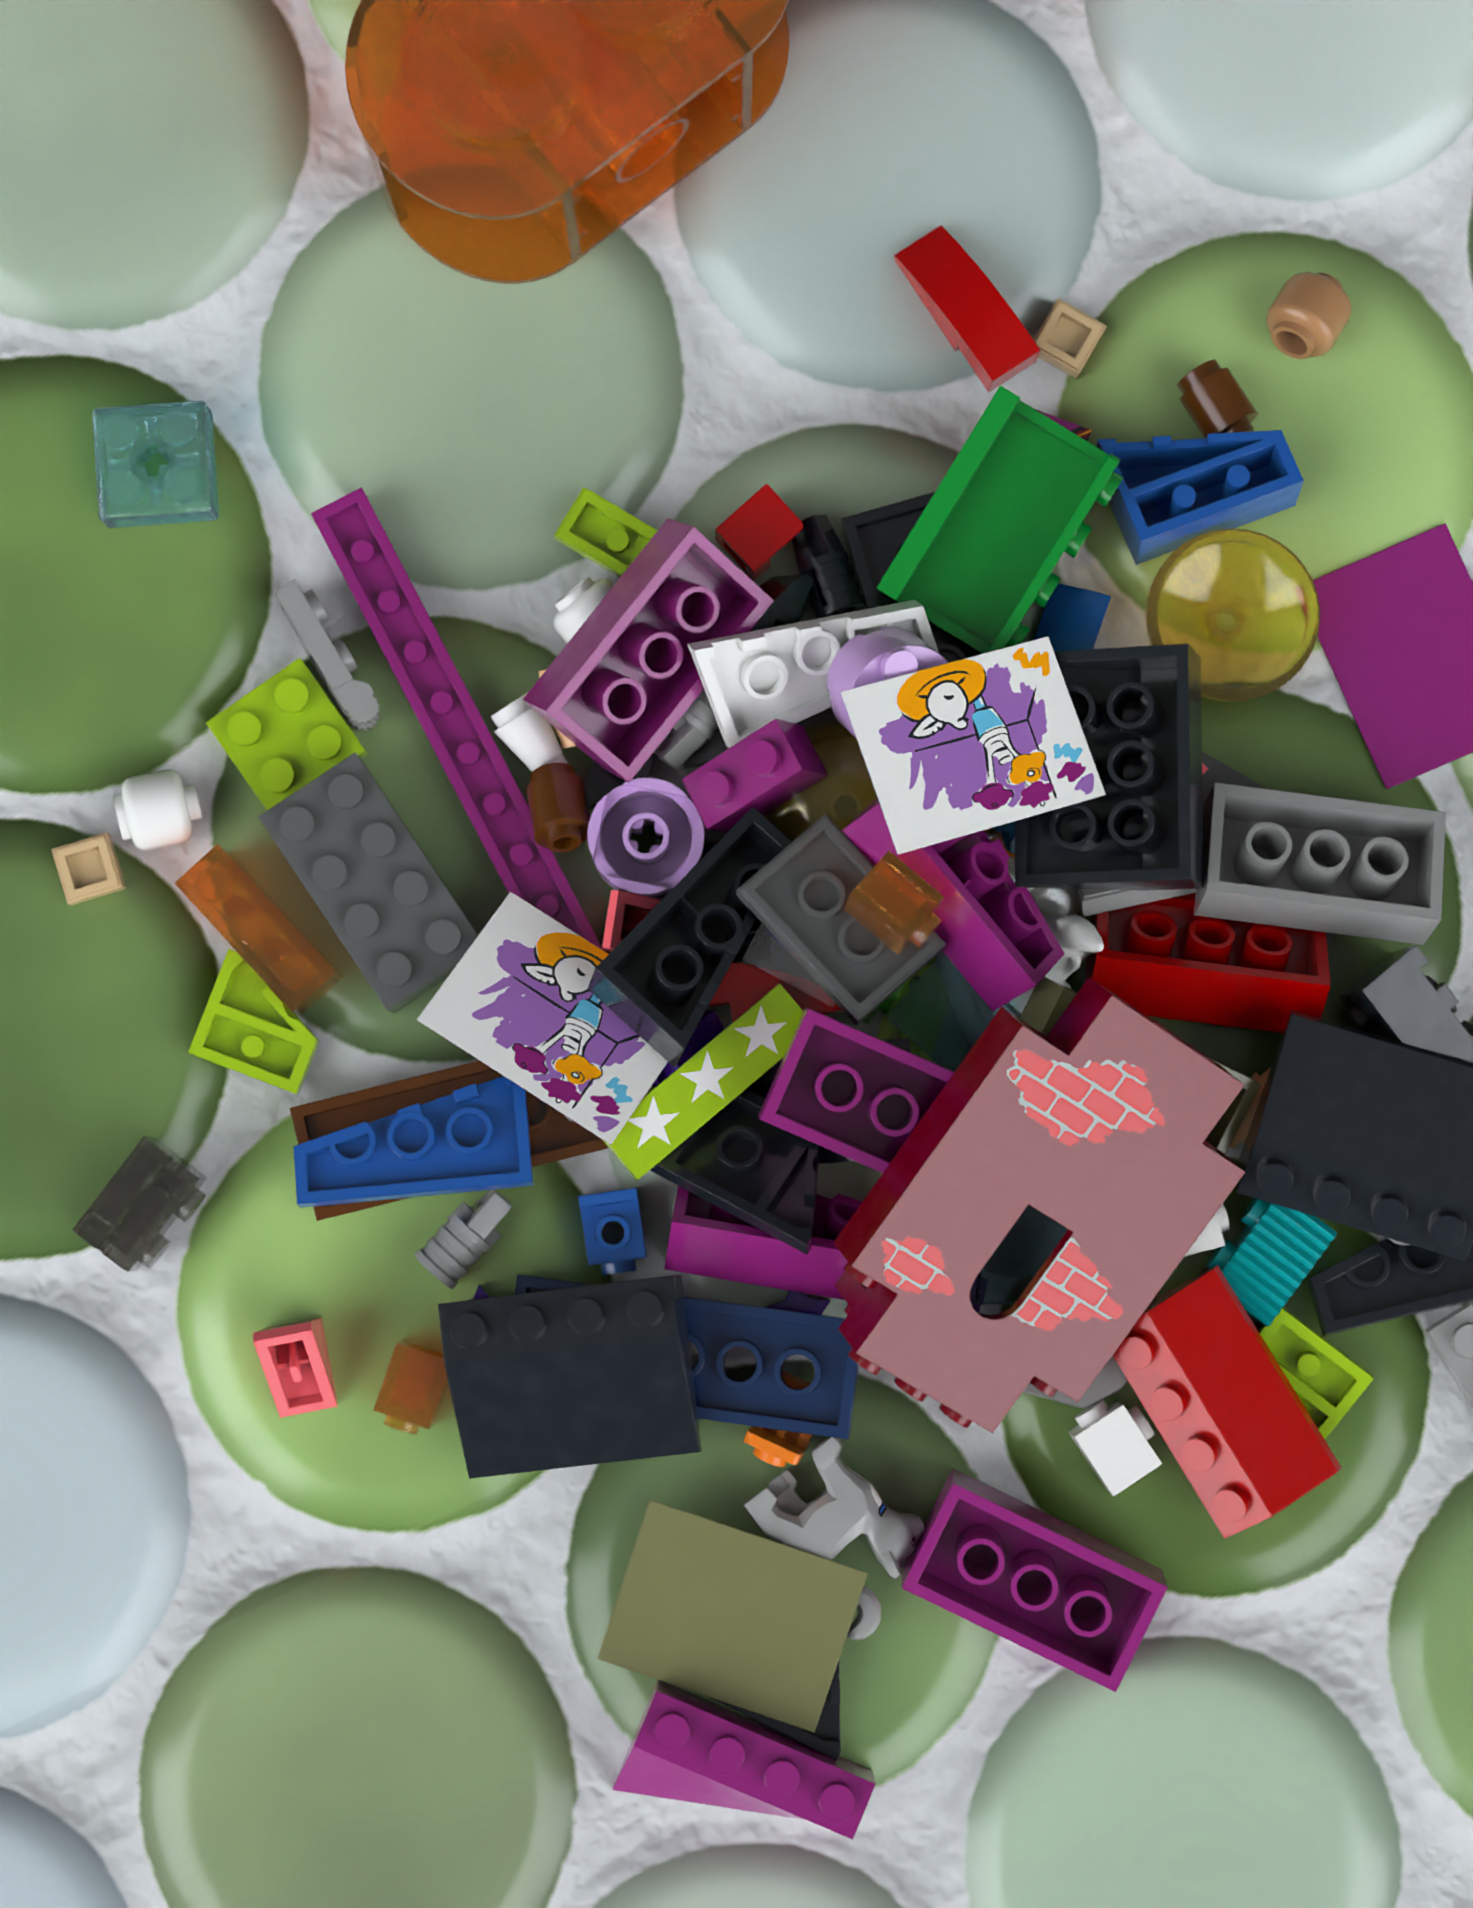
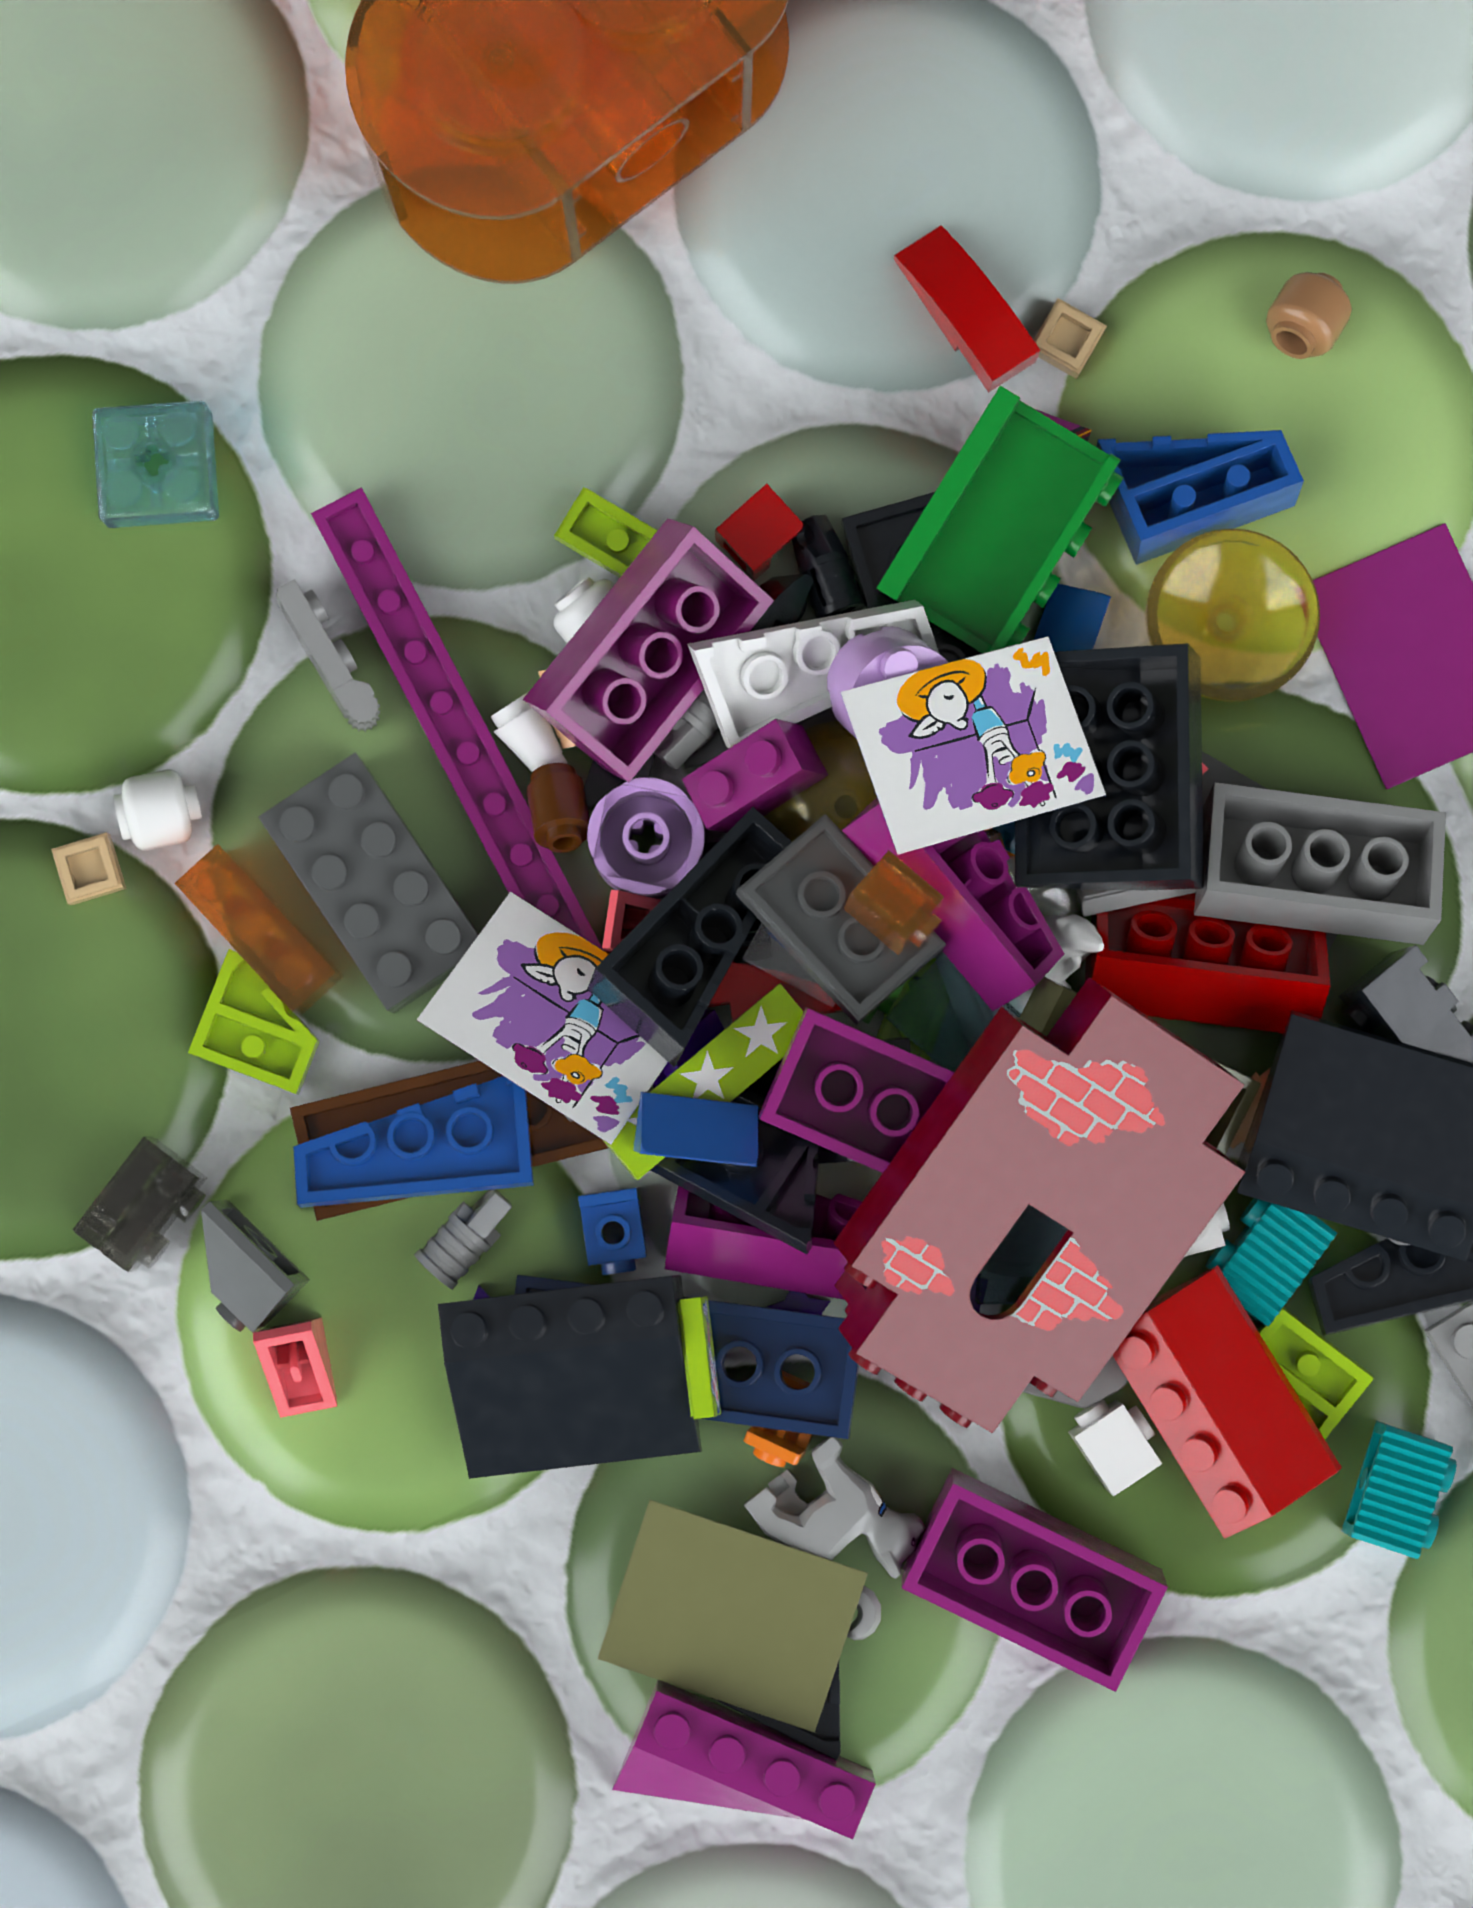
(246, 1268): none -> slope
(284, 734): lime plate -> none
(412, 1388): clear orange brick -> none
(697, 1129): none -> blue slope
(699, 1357): none -> lime tile
(1216, 400): reddish brown brick -> none
(1399, 1490): none -> teal brick

